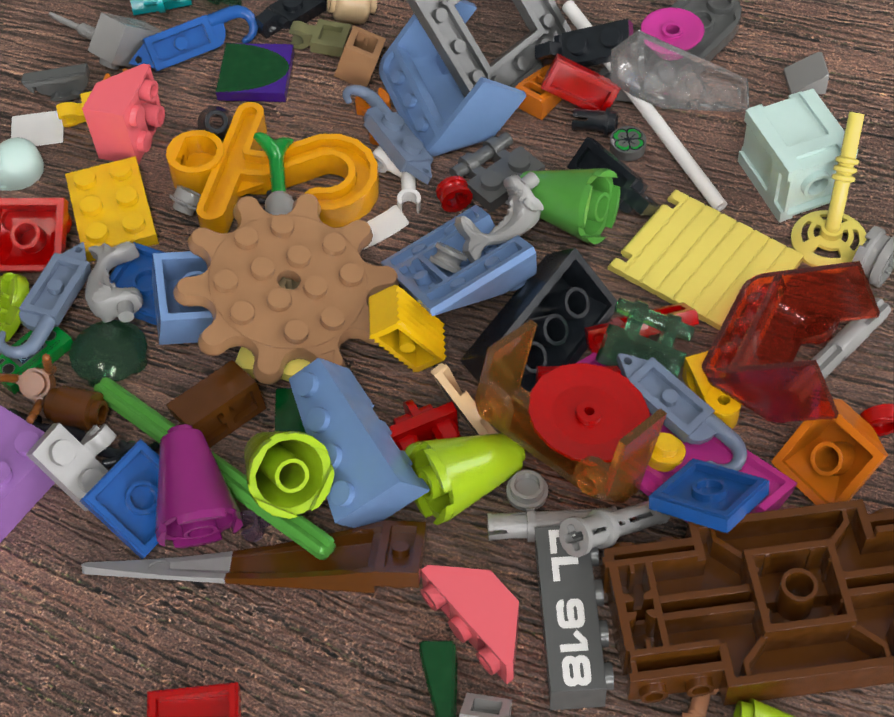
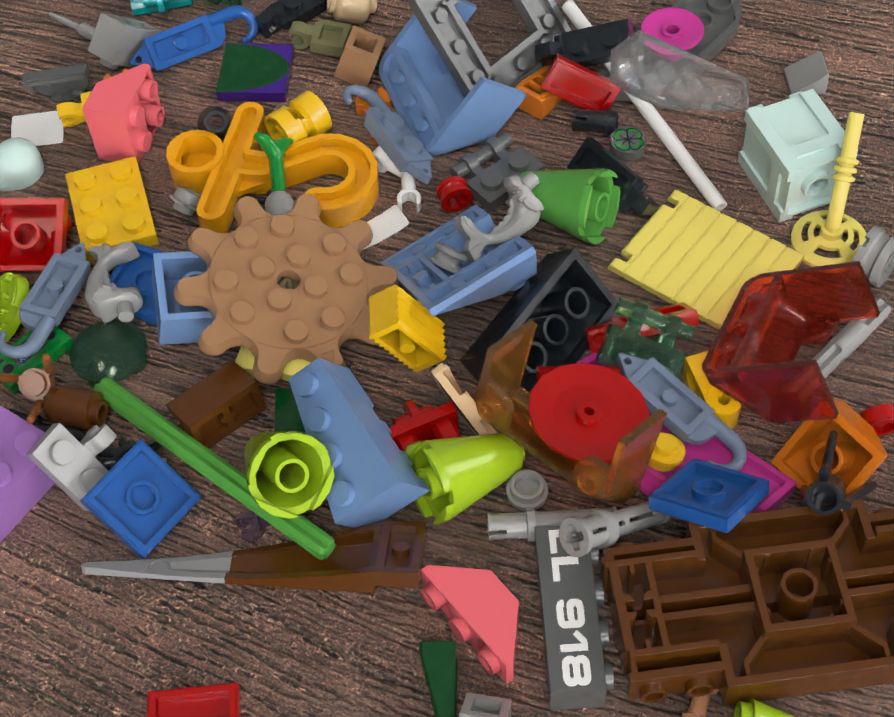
(192, 492): magenta cone -> none
(301, 119): none -> yellow wheel
(829, 488): none -> black plant

